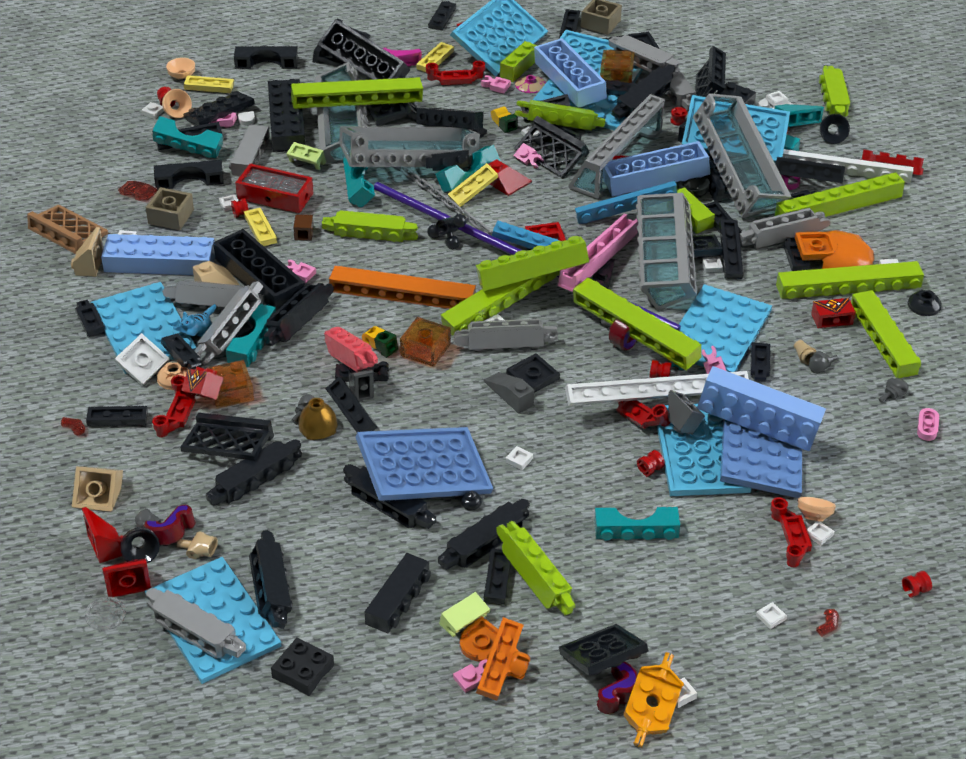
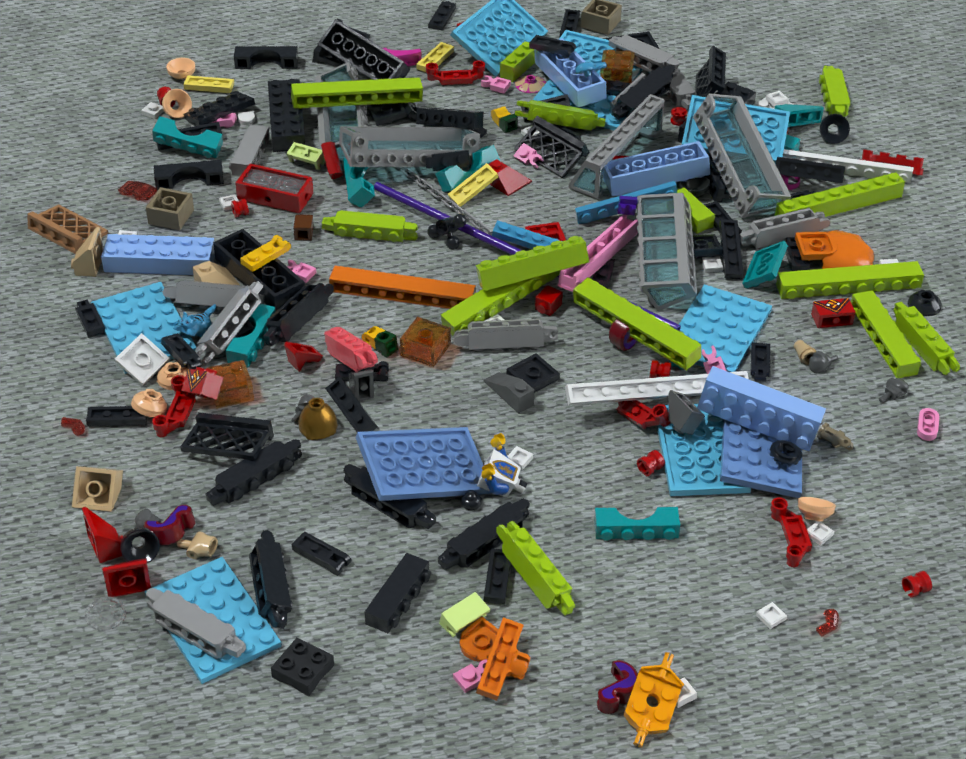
(149, 403): none -> light nougat piece
(260, 226): light yellow plate -> none
(265, 253): none -> yellow plate
(300, 353): none -> red slope
(321, 553): none -> black plate
(332, 160): none -> red brick
(500, 473): none -> torso
(548, 300): none -> red brick
(552, 45): none -> black plate
(586, 67): none -> dark azure piece
(603, 649): black plate -> none
(613, 103): none -> light grey bar
(627, 205): none -> dark purple tile
(765, 264): none -> teal plate
(789, 448): none -> black gear
(835, 437): none -> dark tan piece
(925, 339): none -> lime hinge

